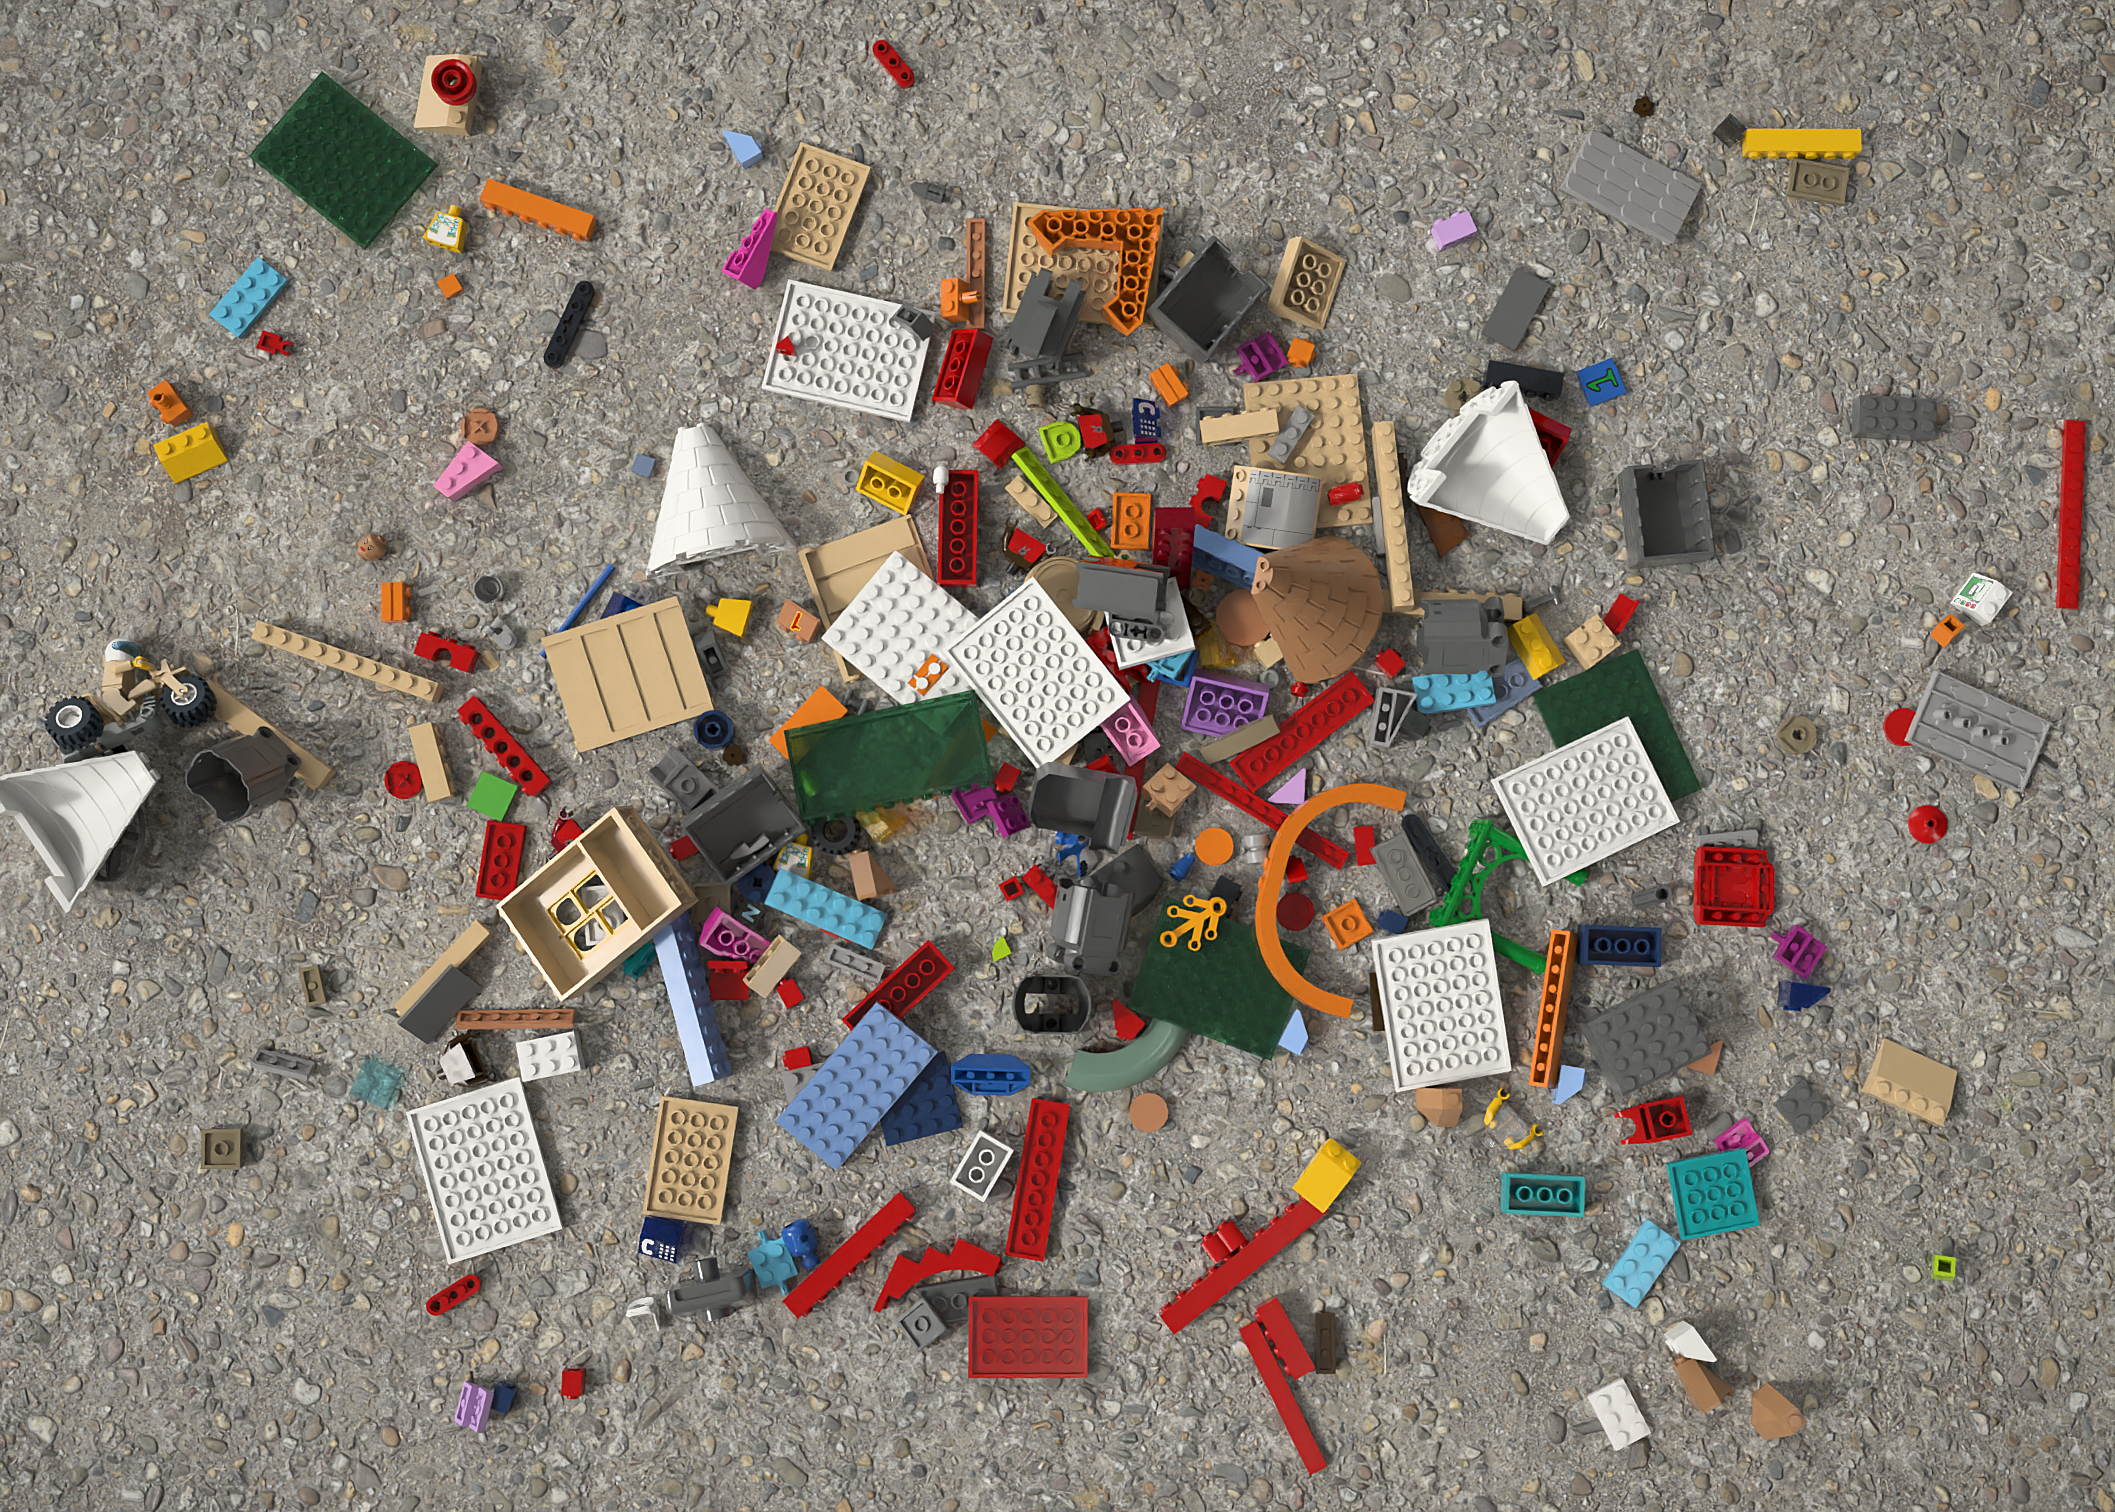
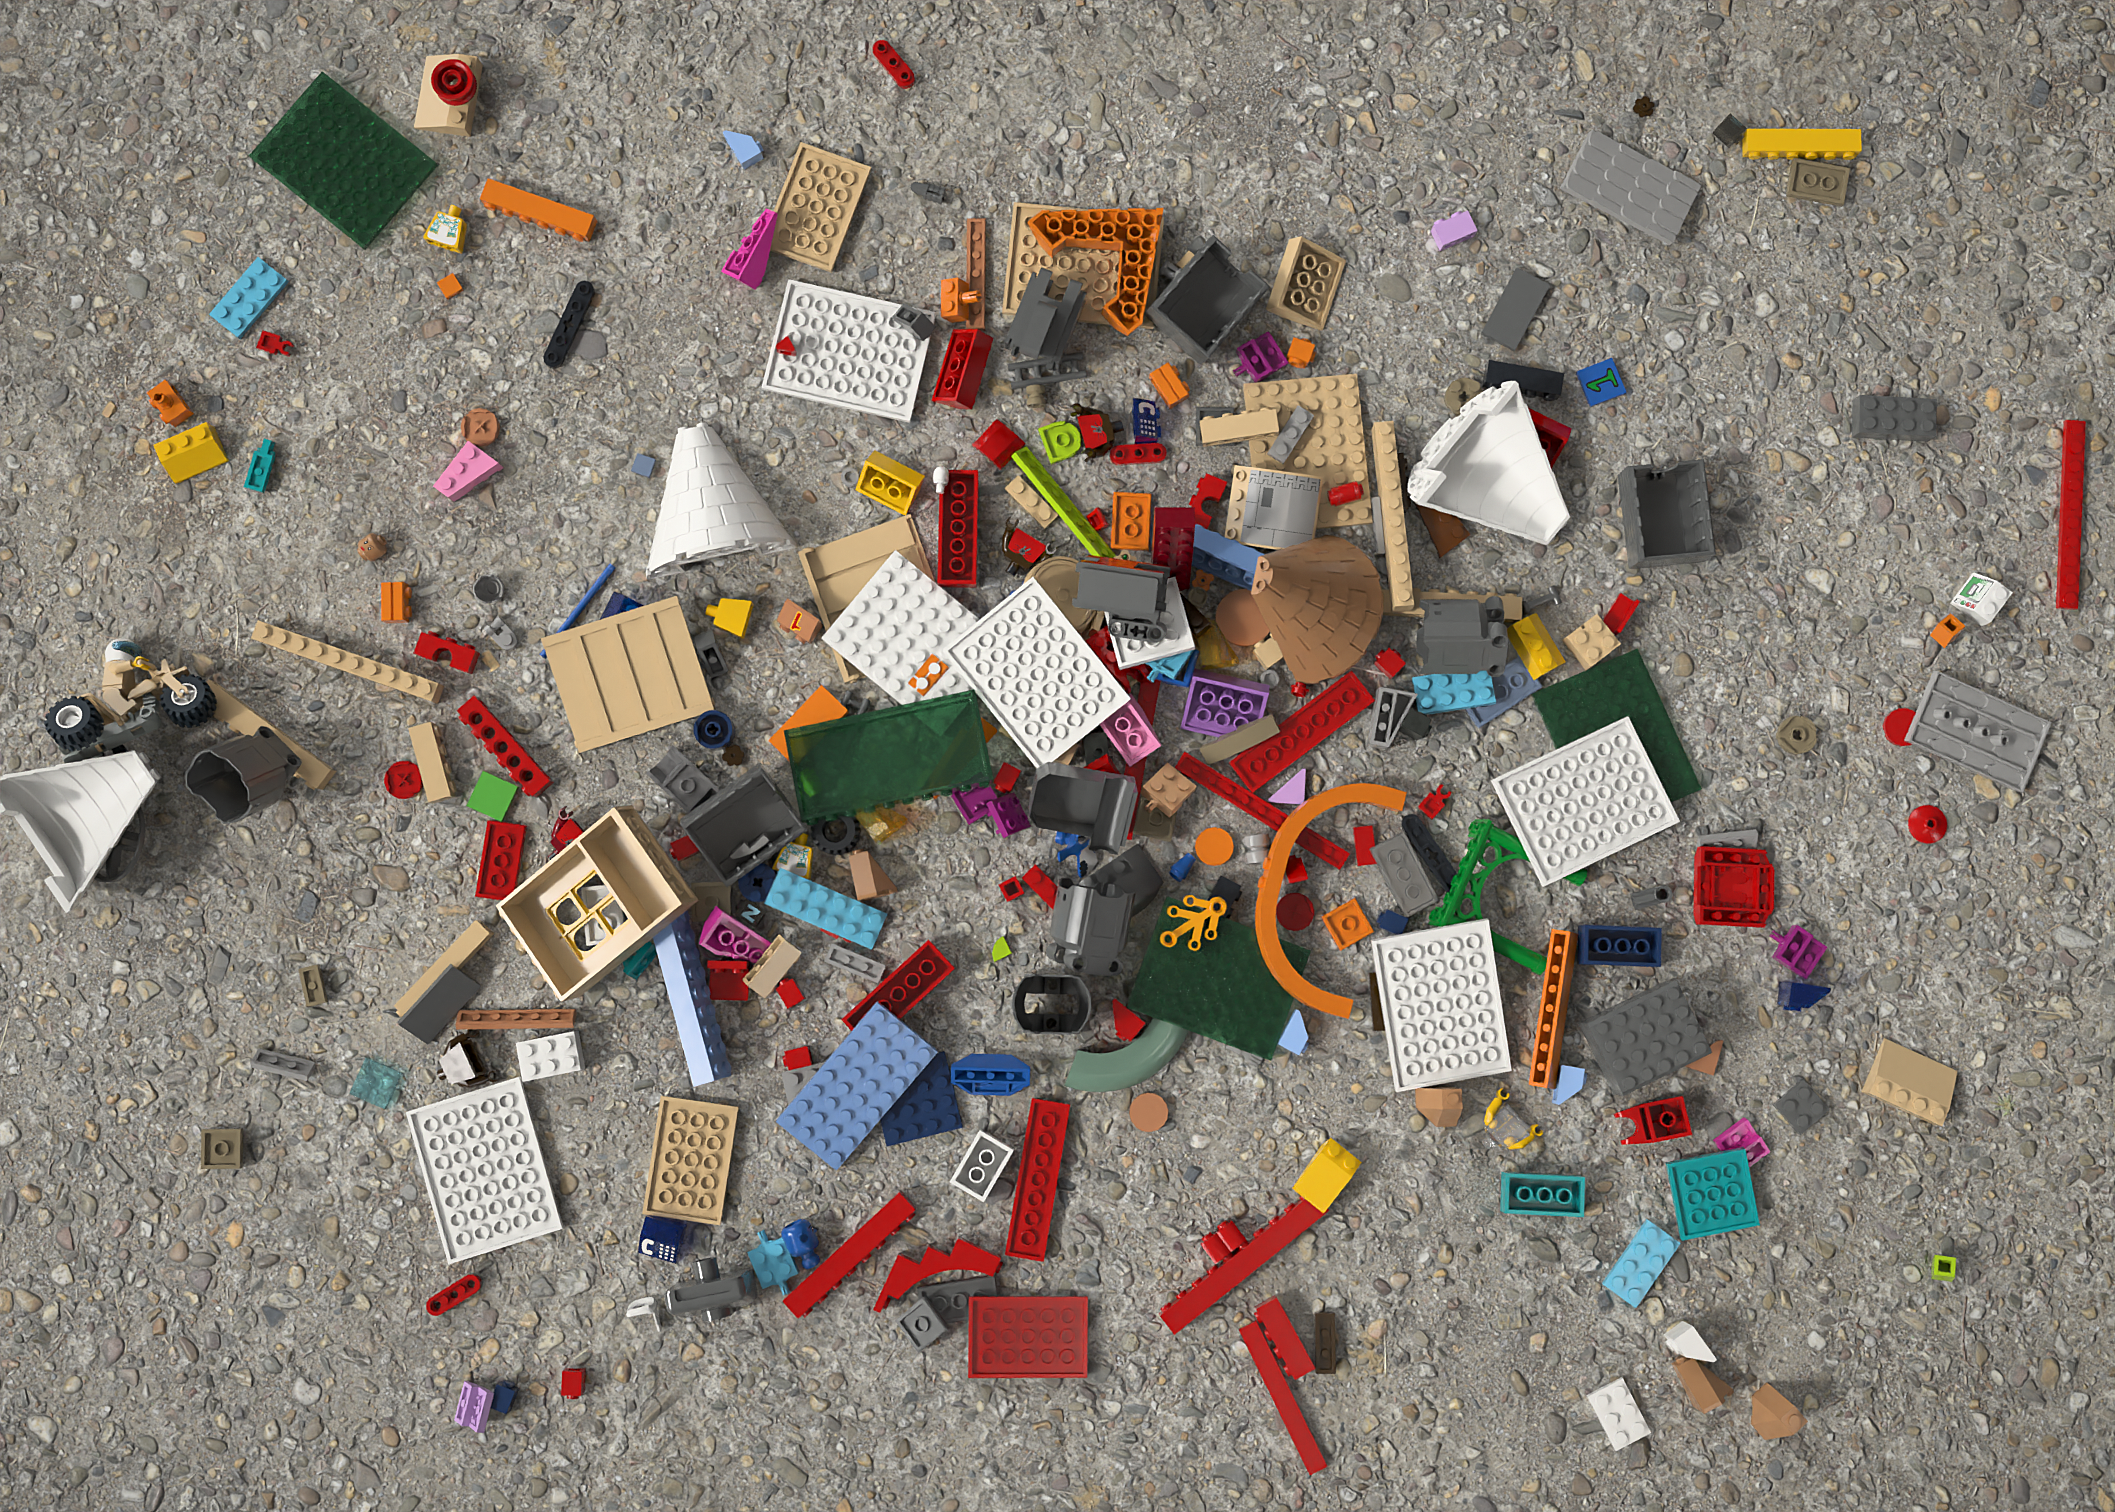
(260, 467): none -> teal hinge
(1433, 803): none -> red plate

